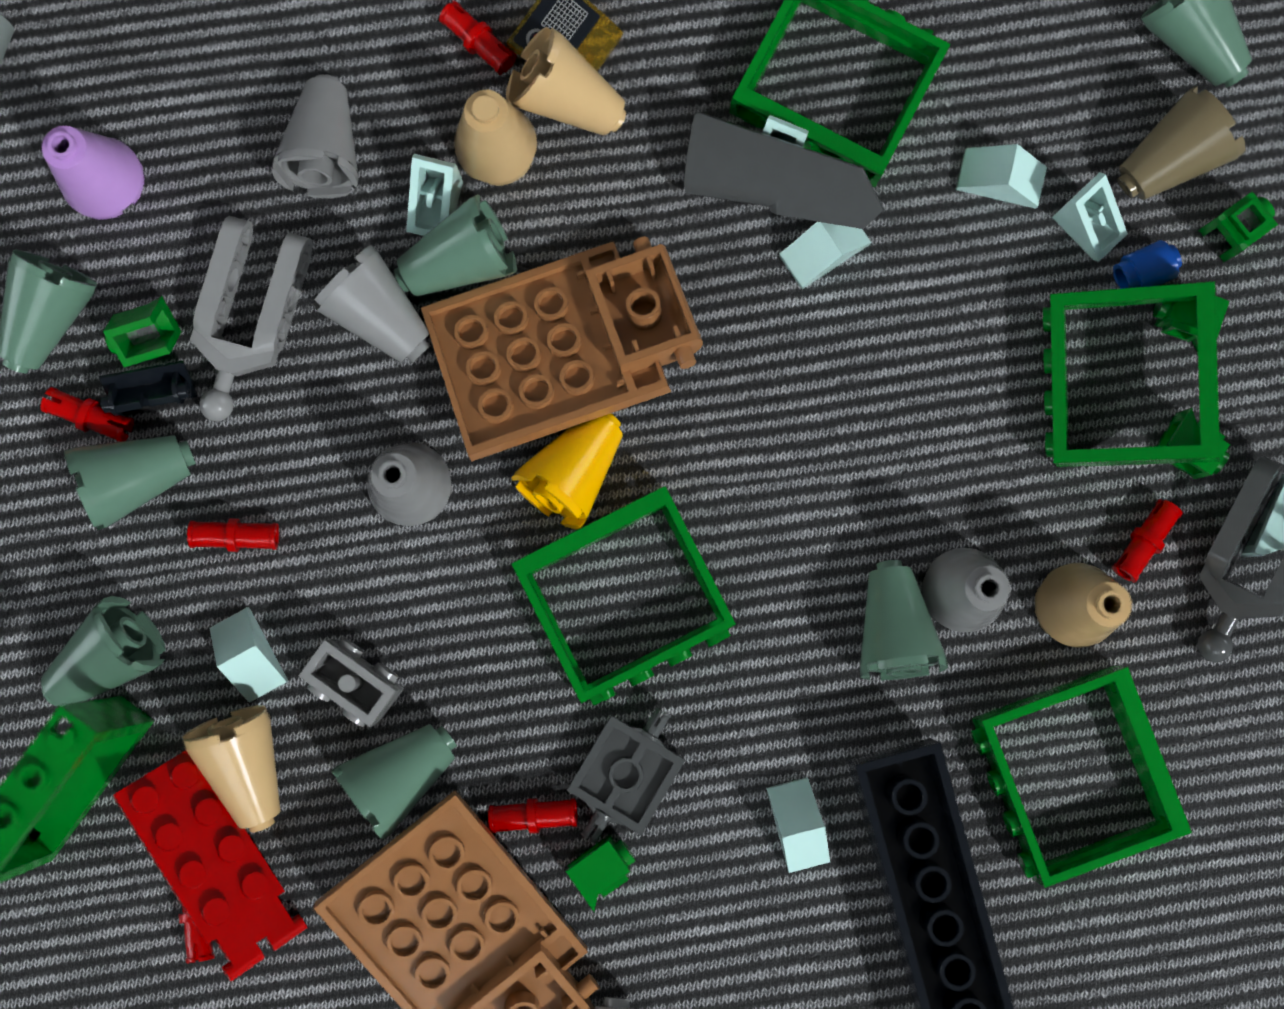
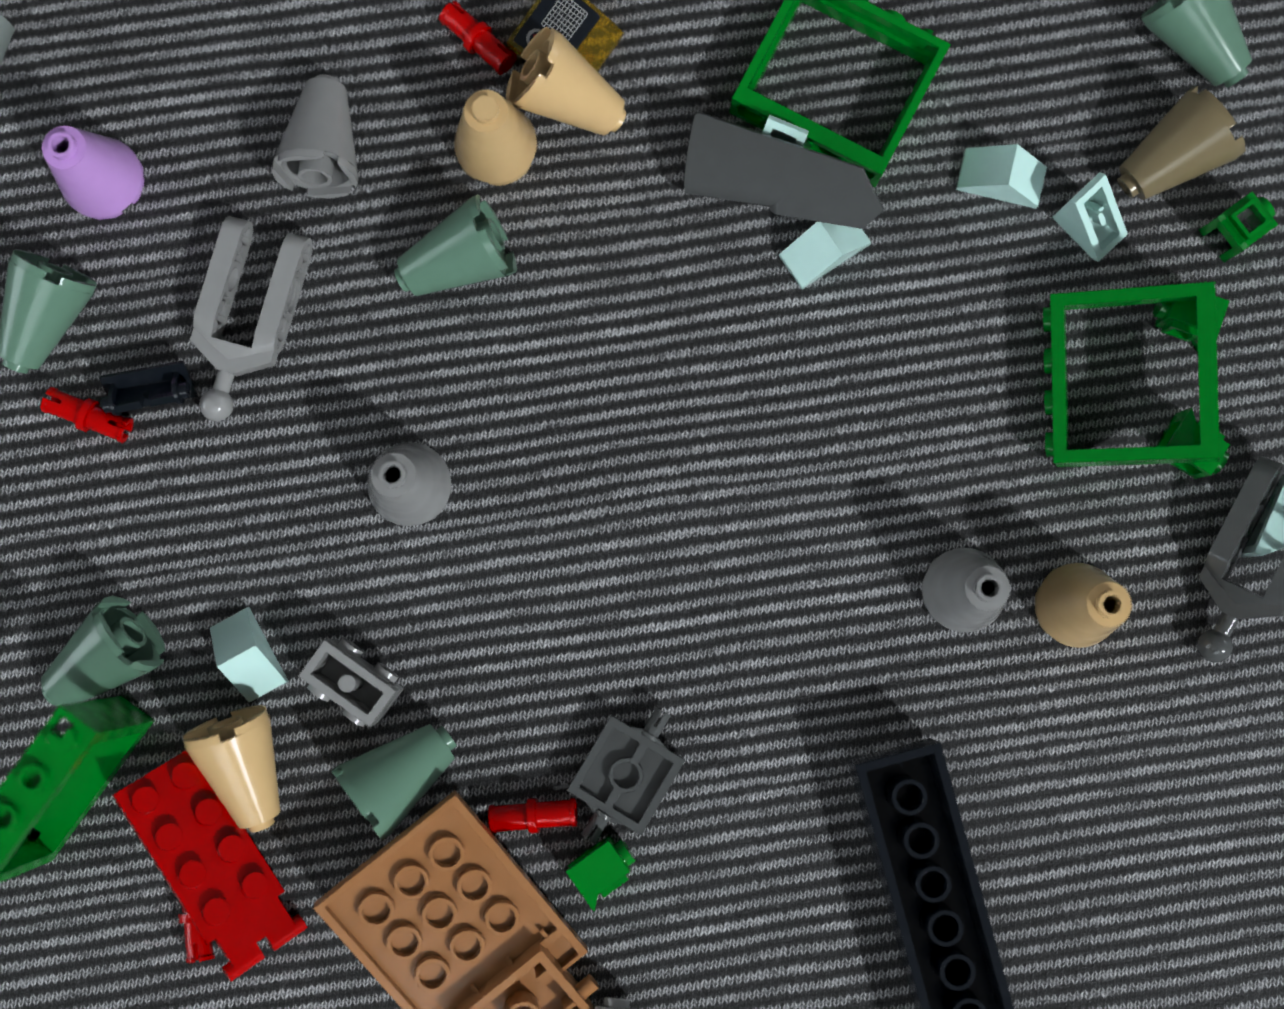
(126, 474): sand green cone -> none
(142, 333): green window -> none
(233, 535): red pin -> none
(374, 307): light grey cone -> none
(432, 193): light aqua slope -> none
(561, 344): medium nougat plate -> none
(571, 470): yellow cone -> none
(641, 668): green window -> none
(799, 824): light aqua slope -> none
(898, 627): sand green cone -> none
(1147, 540): red pin -> none
(1147, 759): green window -> none
(1148, 266): blue brick -> none

